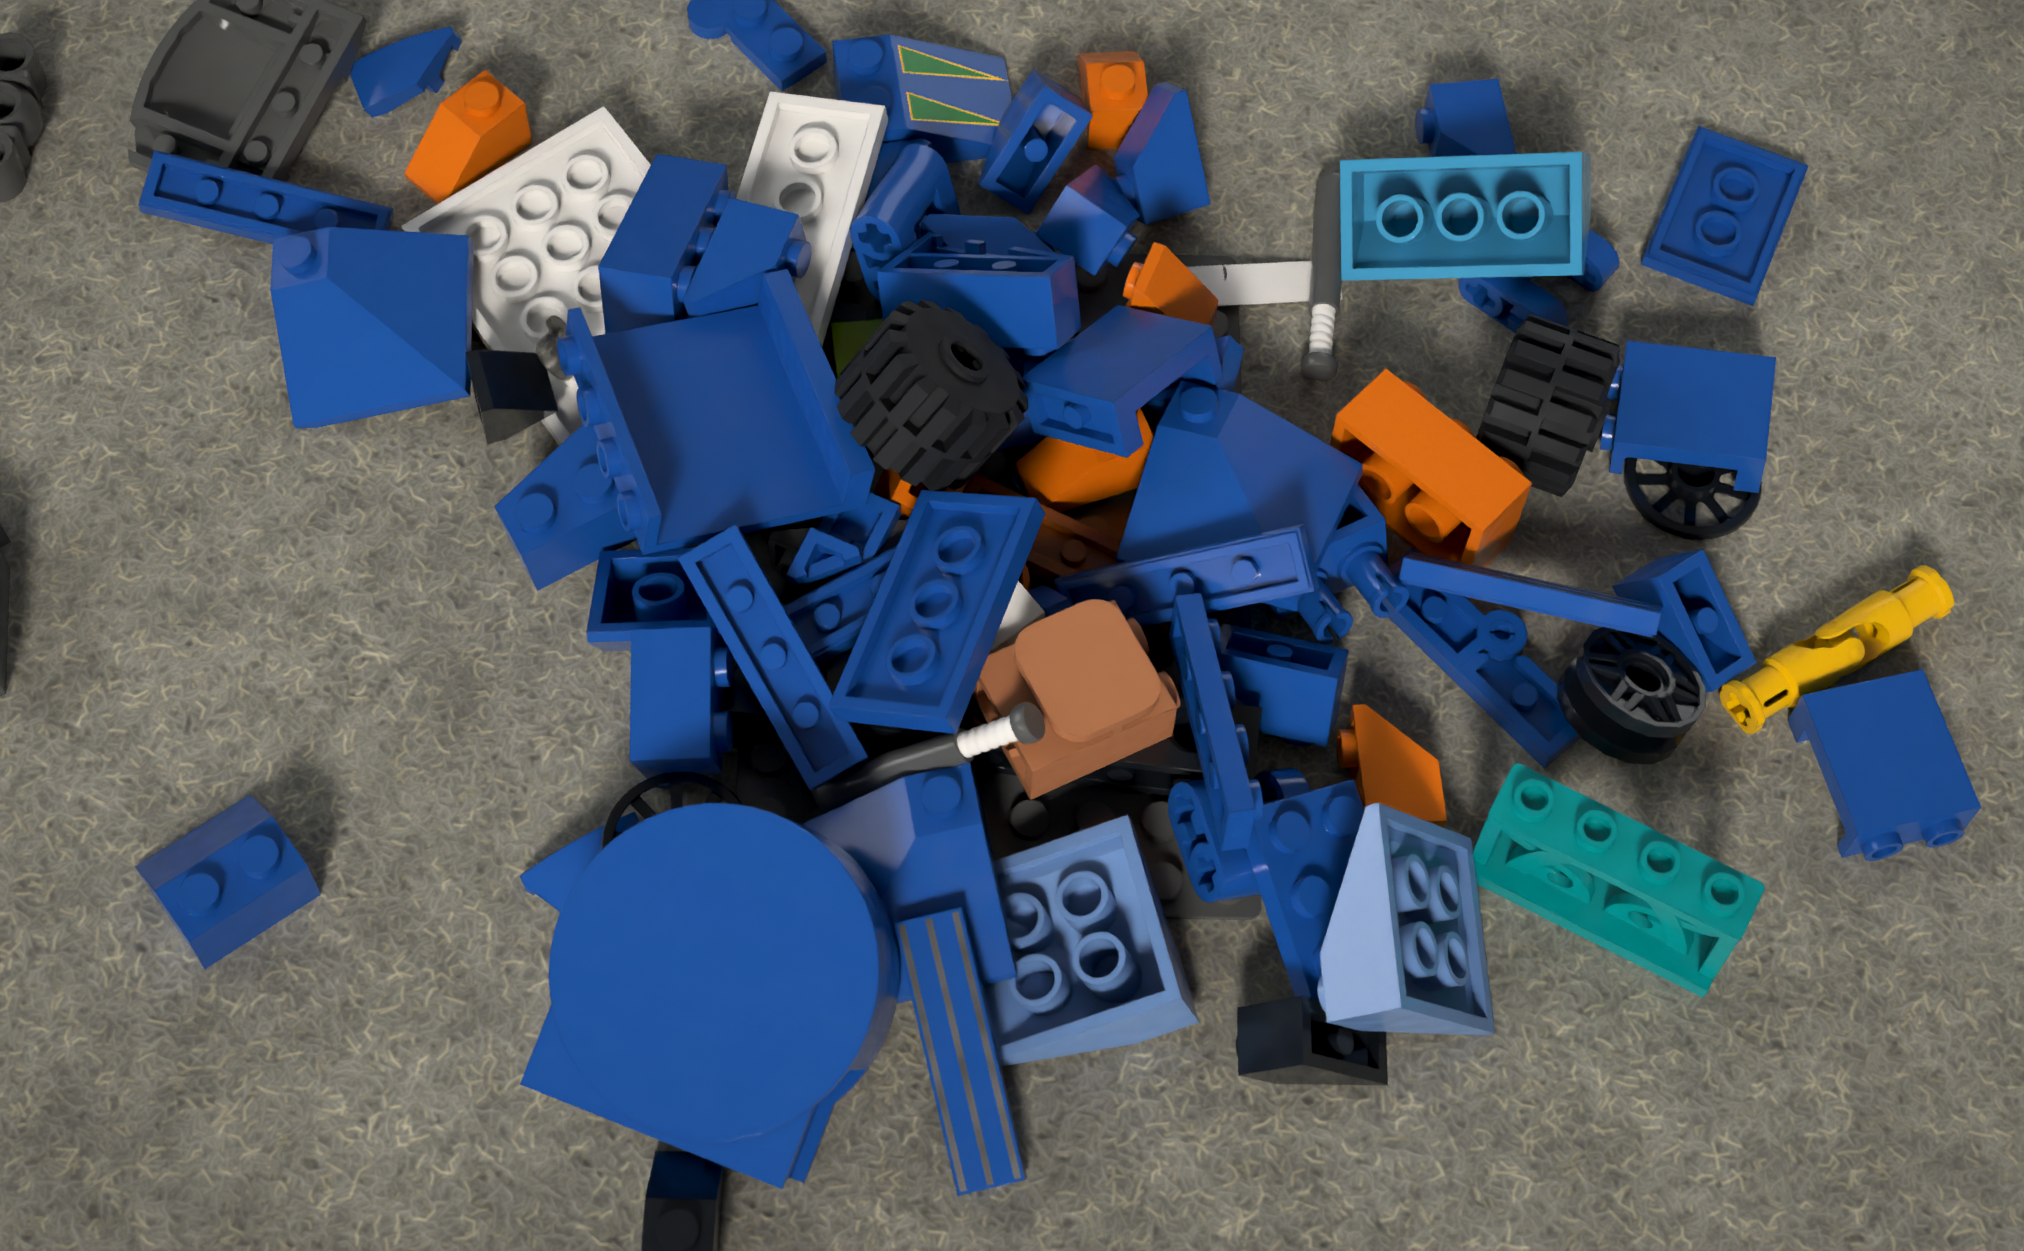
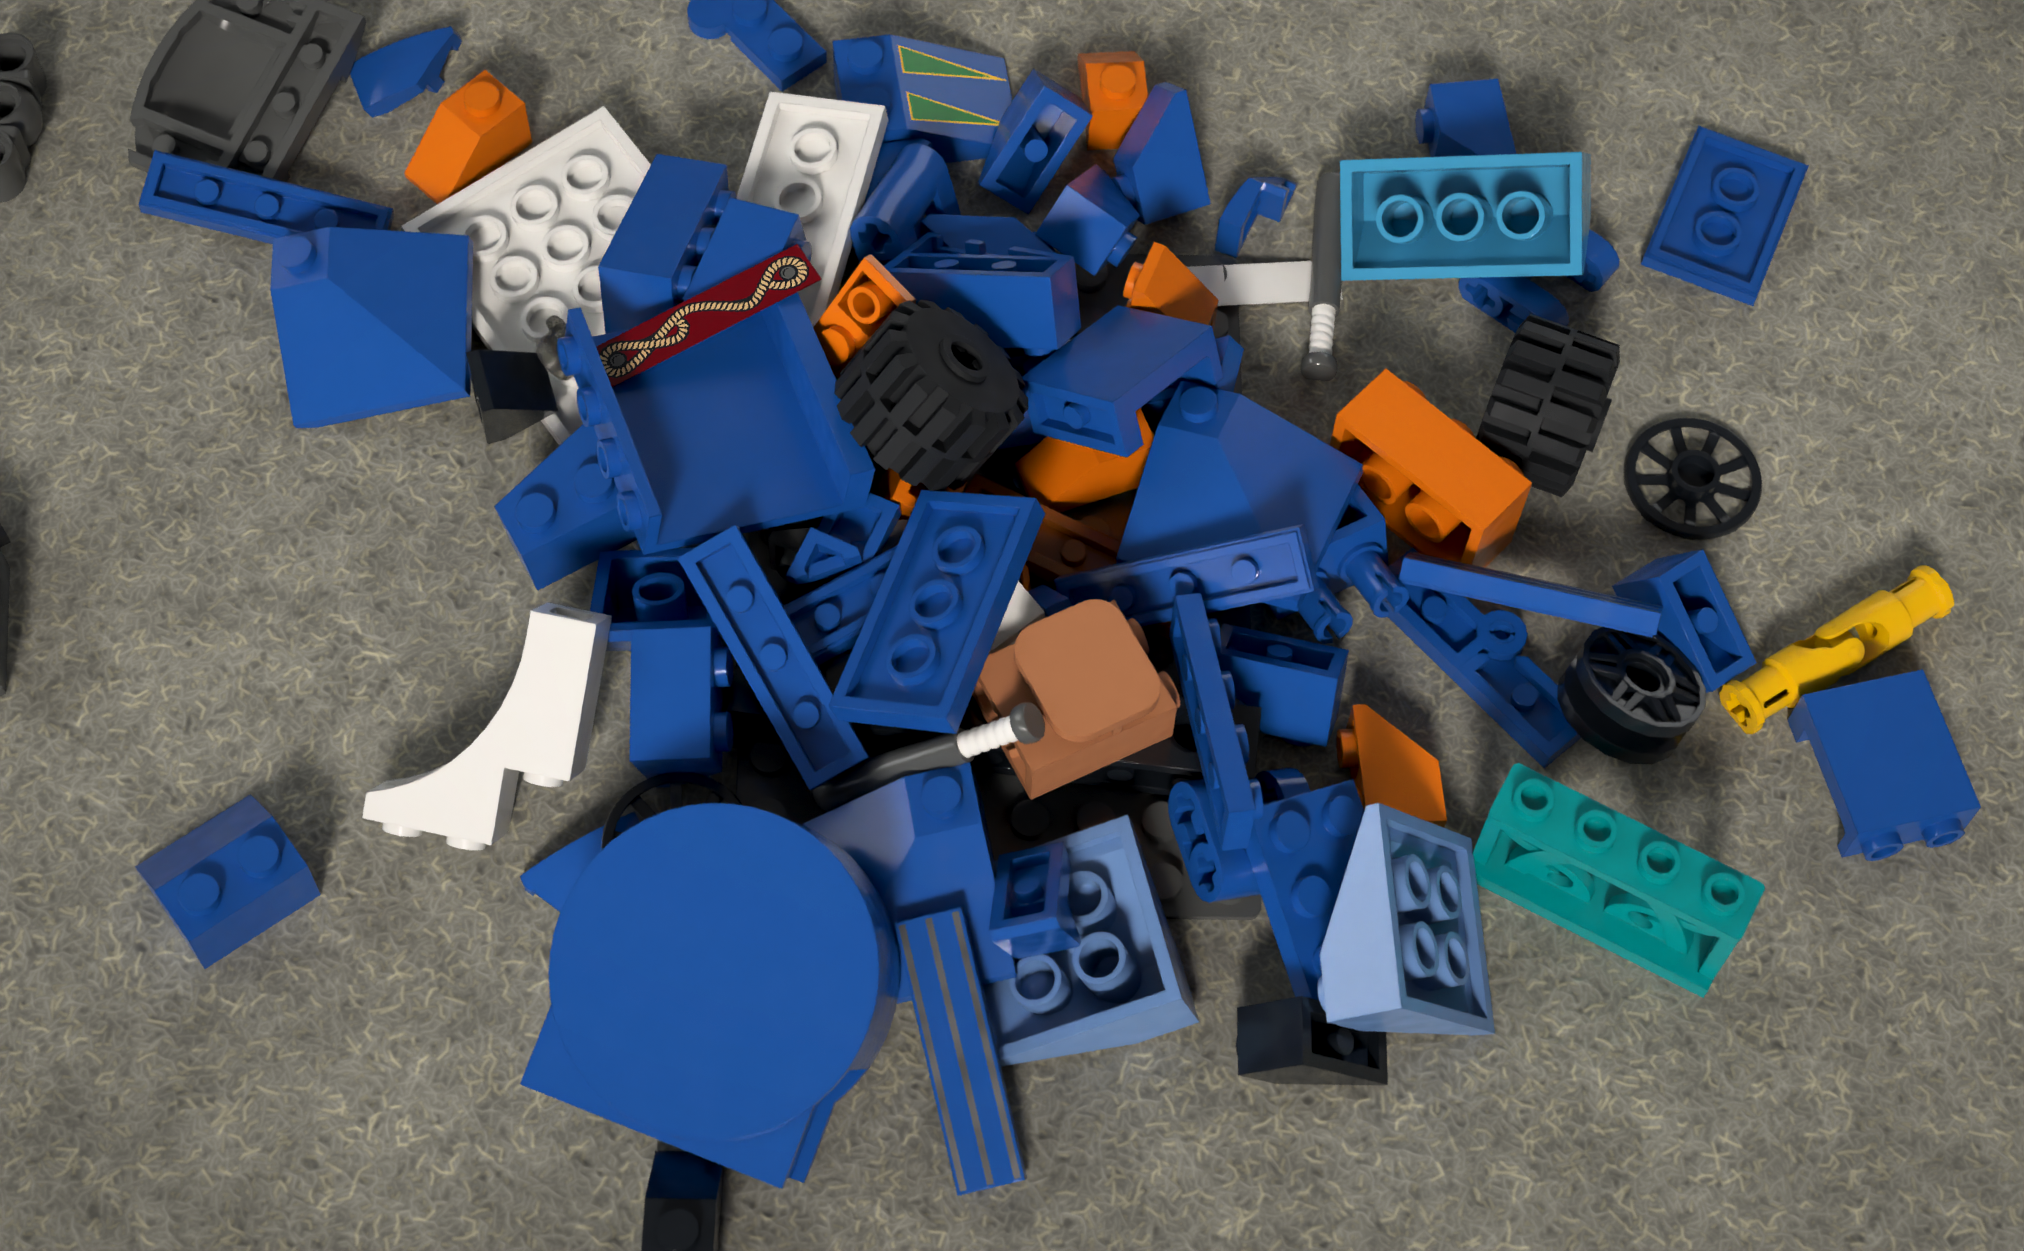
(537, 730): none -> white arch
(706, 314): none -> sticker
(858, 312): none -> orange slope
(1032, 902): none -> blue slope
(1256, 196): none -> blue slope
(1692, 409): blue panel -> none

